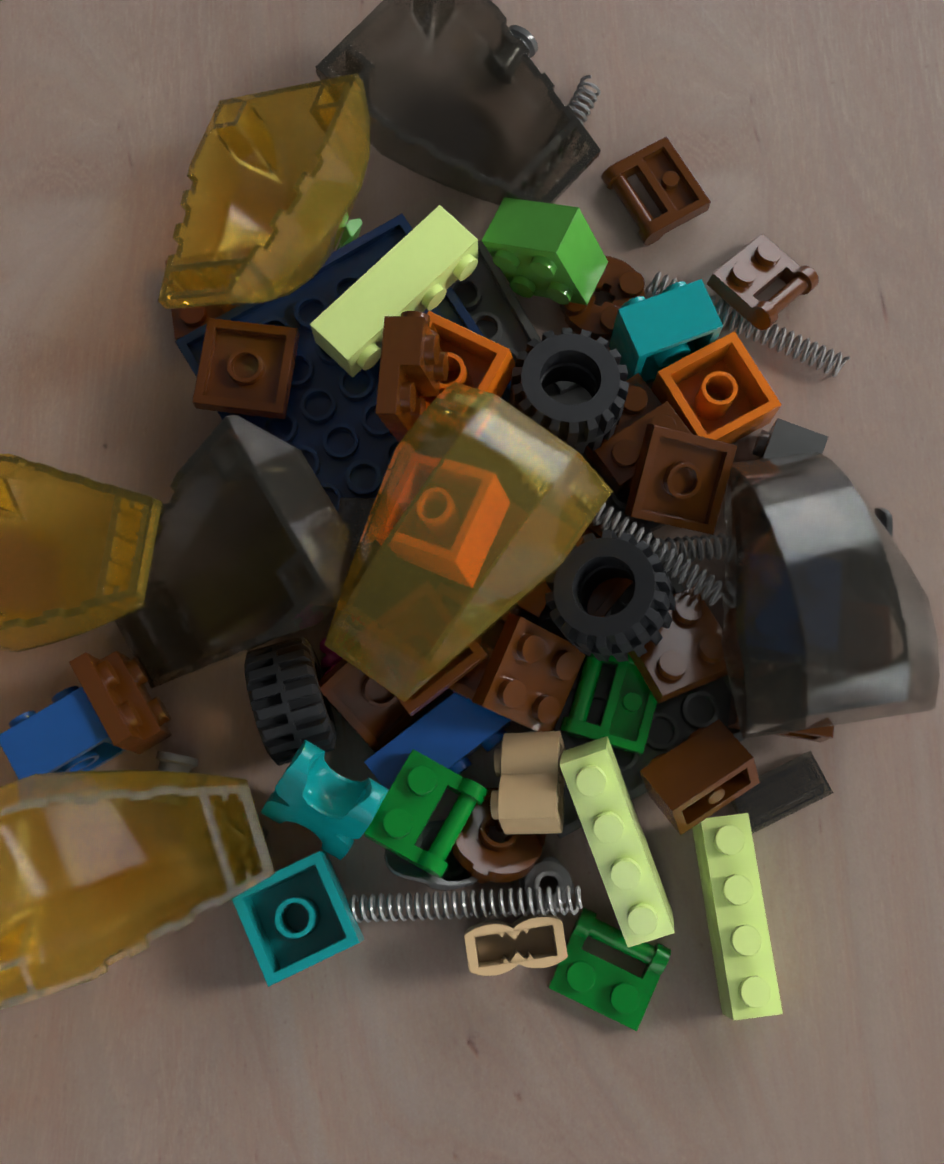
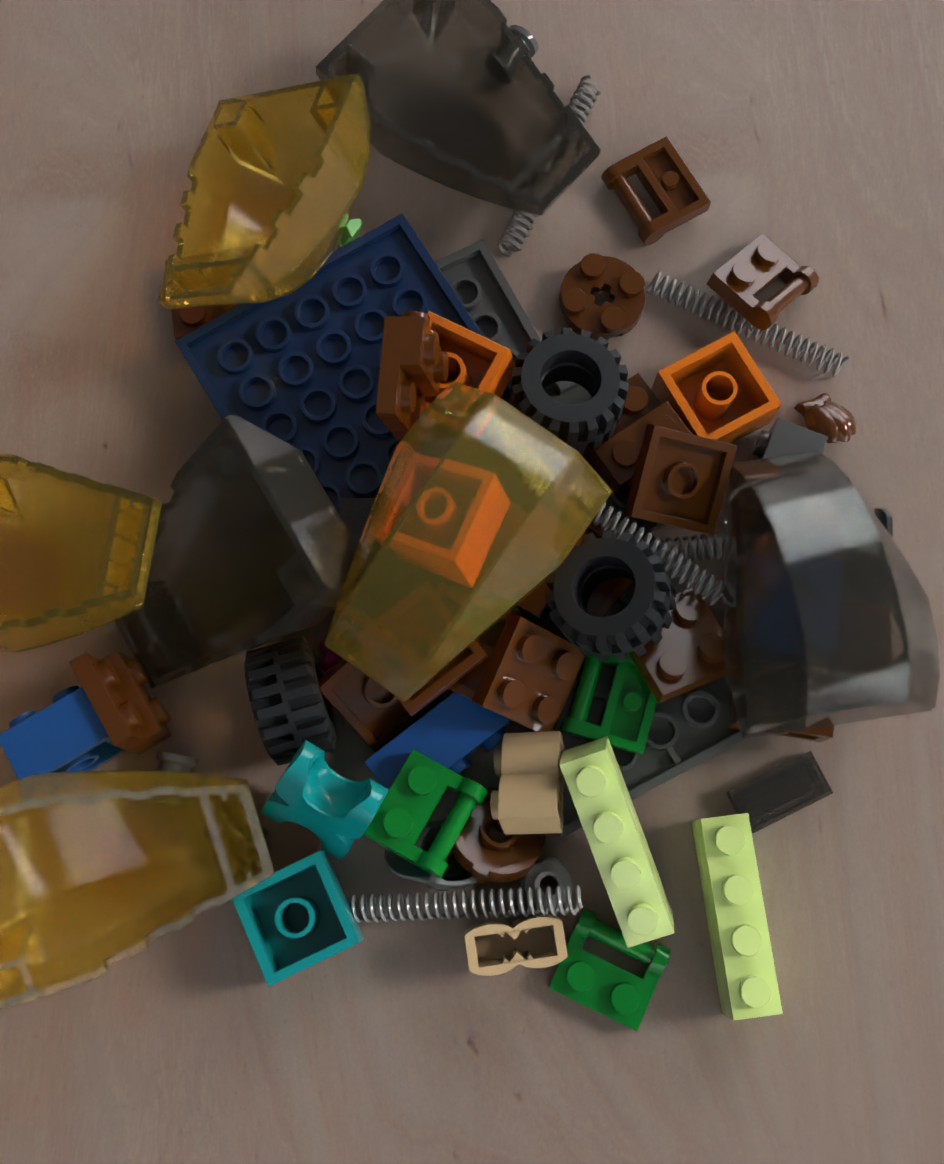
(246, 368): reddish brown plate -> none
(404, 279): yellowish green brick -> none
(545, 250): bright green brick -> none
(664, 328): teal brick -> none
(700, 776): reddish brown brick -> none
(827, 418): none -> reddish brown animal

